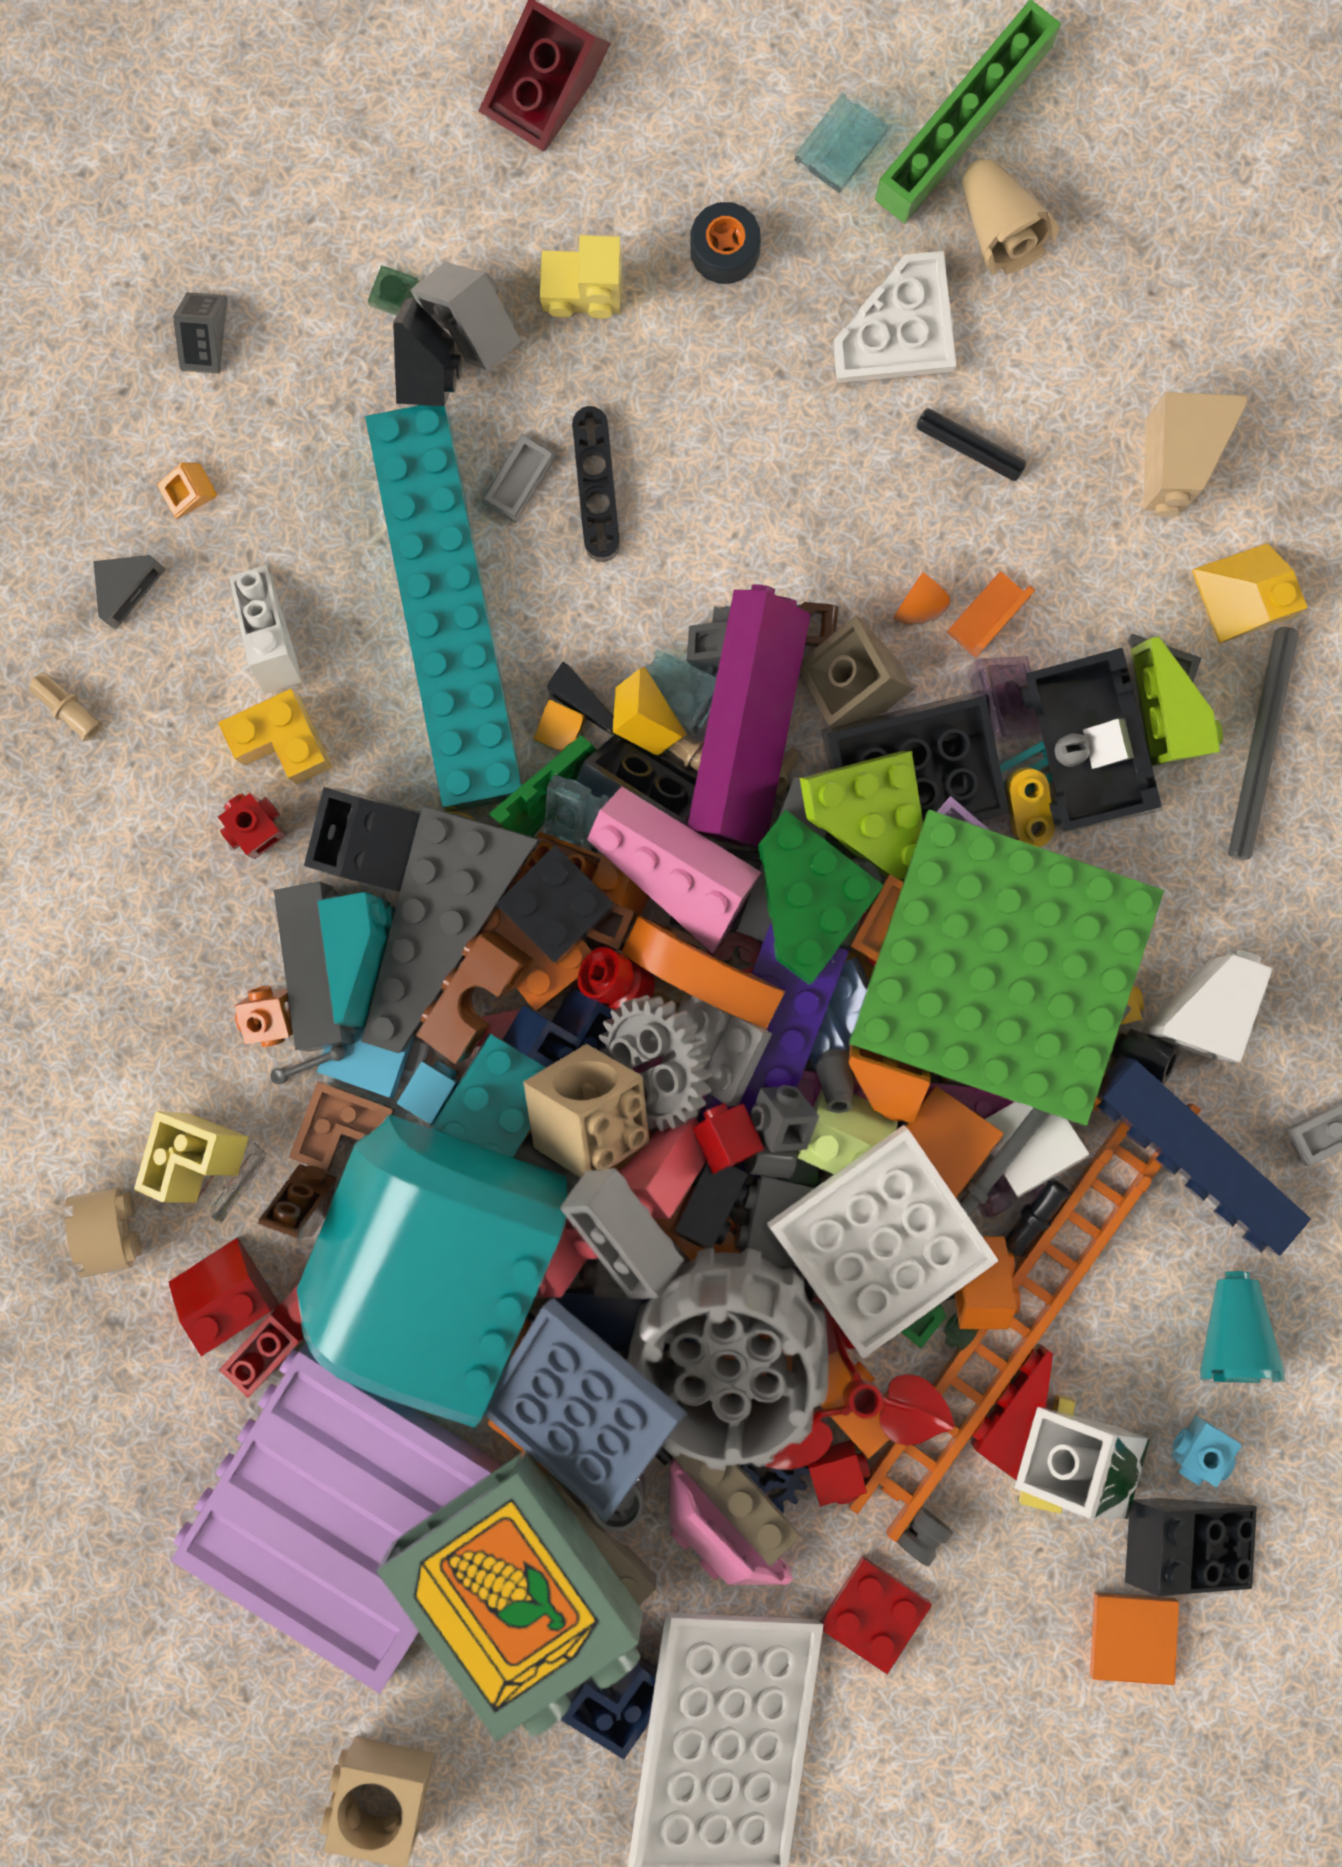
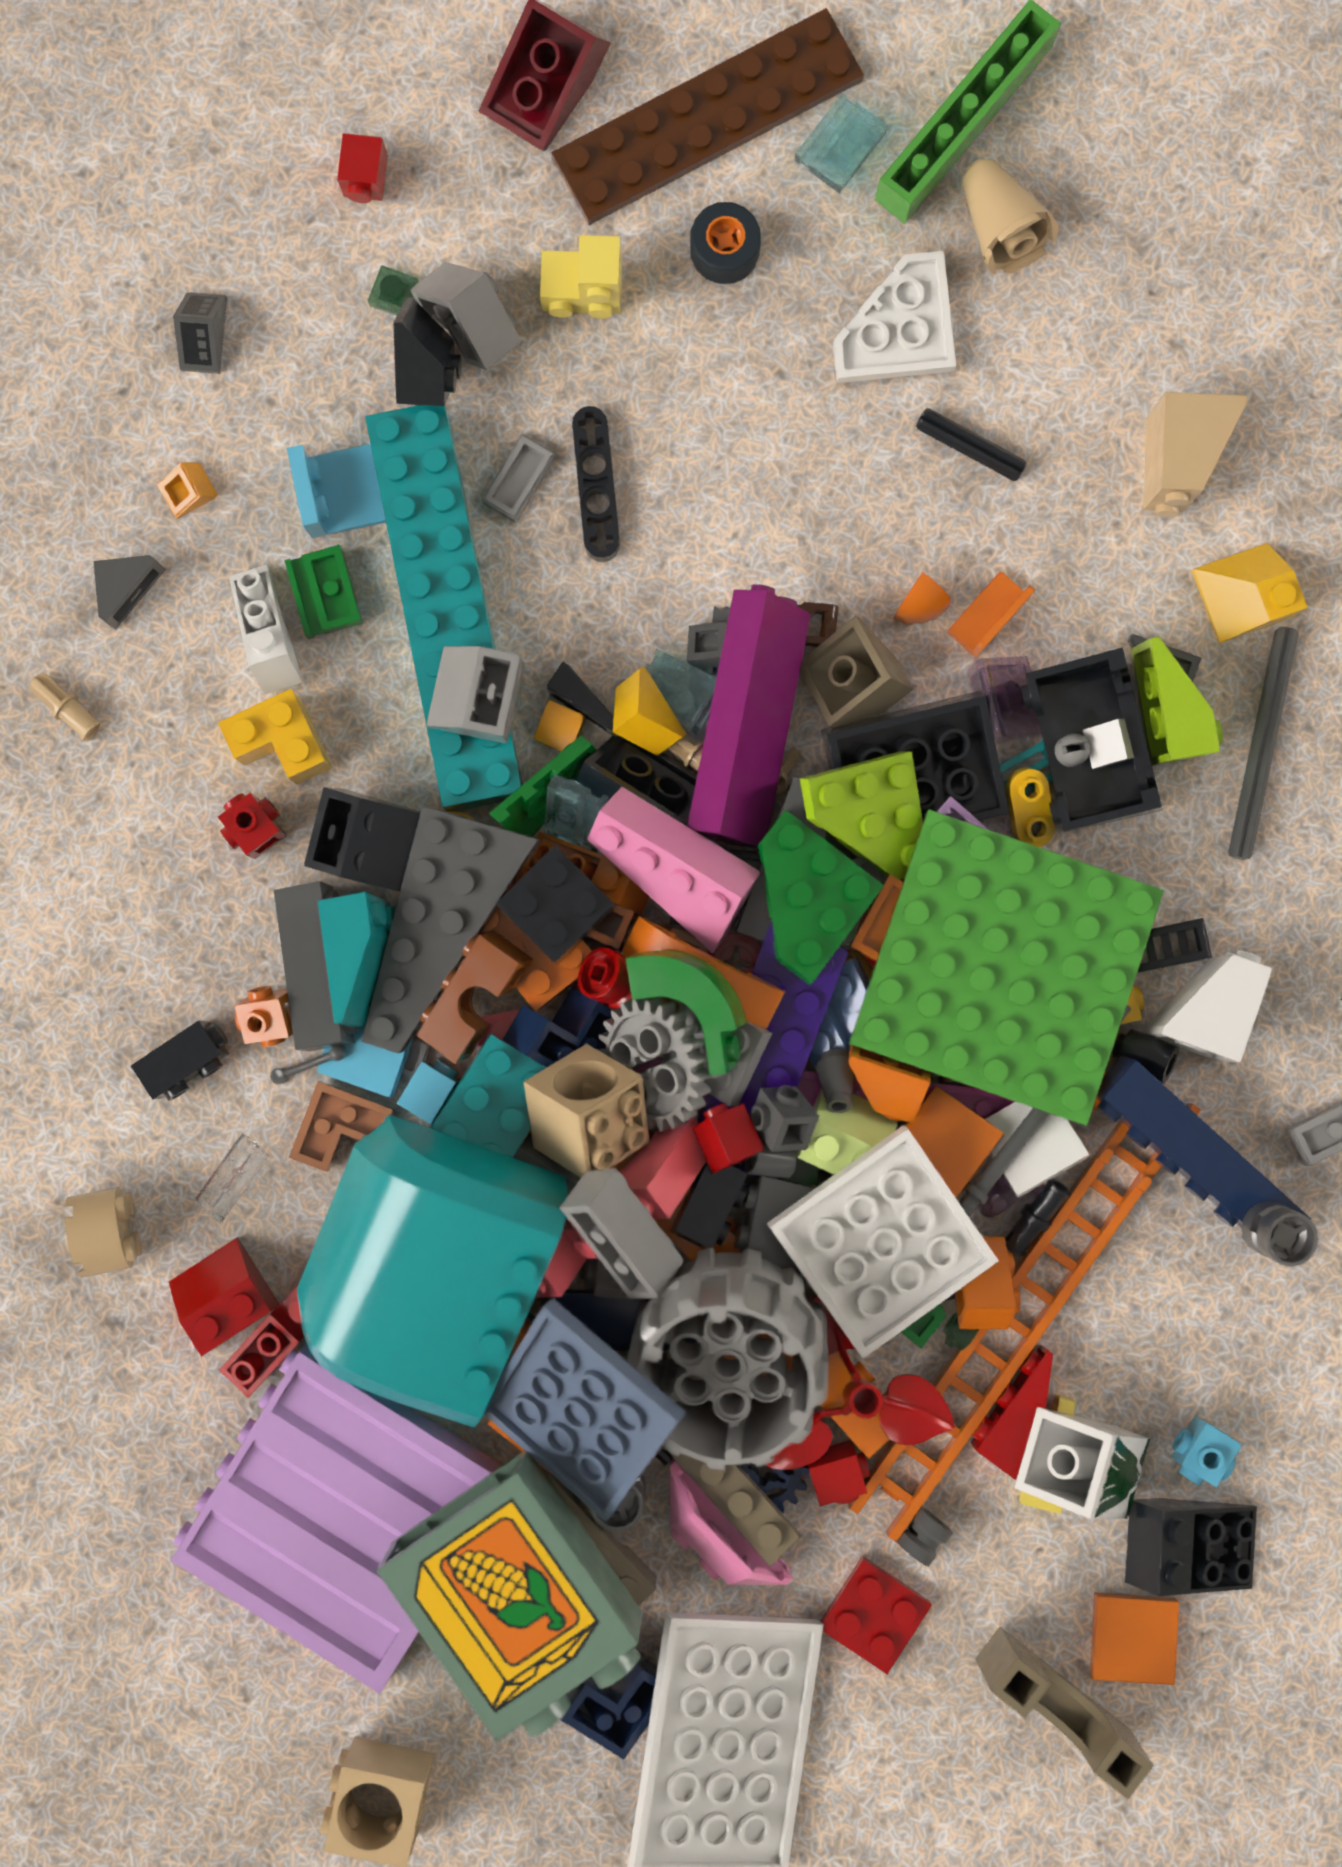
(182, 1058): none -> black brick
(182, 1152): light yellow brick -> none
(300, 1203): reddish brown slope -> none
(323, 591): none -> green plate
(336, 490): none -> medium azure bracket
(362, 167): none -> red brick
(476, 692): none -> light grey slope
(702, 990): none -> green arch
(707, 116): none -> reddish brown plate
(1030, 1683): none -> dark tan arch
(1201, 937): none -> black slope
(1240, 1334): teal cone -> none
(1280, 1233): none -> flat silver wheel

